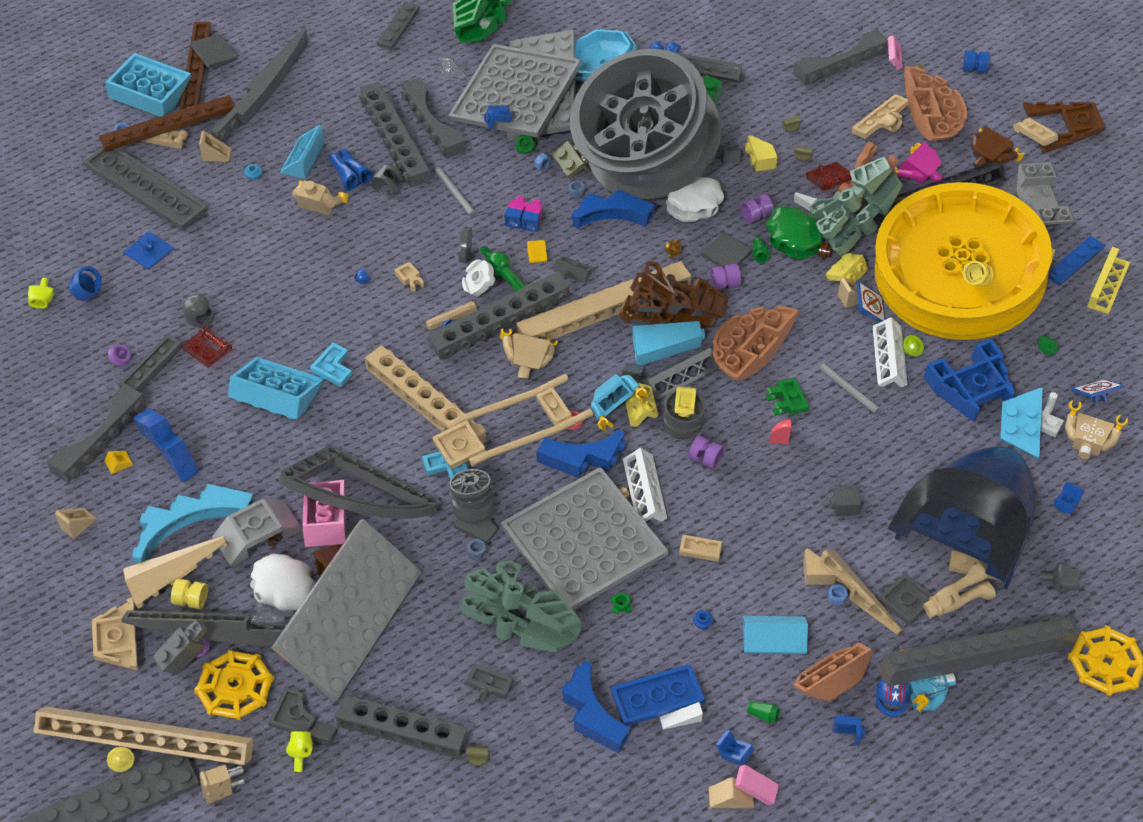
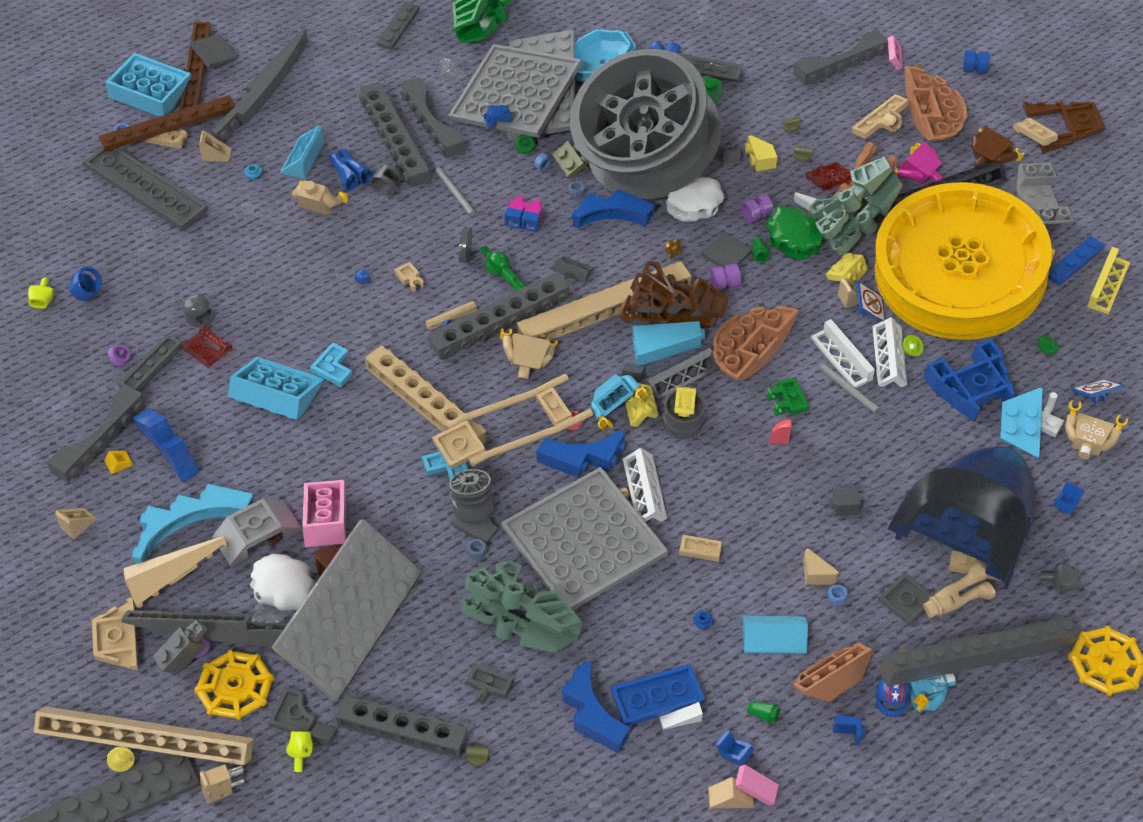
(148, 250): blue piece -> none
(187, 593): light yellow wheel -> none
(295, 478): dark grey beam -> none
(478, 277): white plate -> none
(537, 251): yellow slope -> none
(621, 598): green plate -> none
(705, 451): medium lavender wheel -> none
(824, 250): reddish brown plate -> none
(849, 352): none -> white fence
(859, 592): tan wedge -> none
(978, 273): light yellow wheel -> none

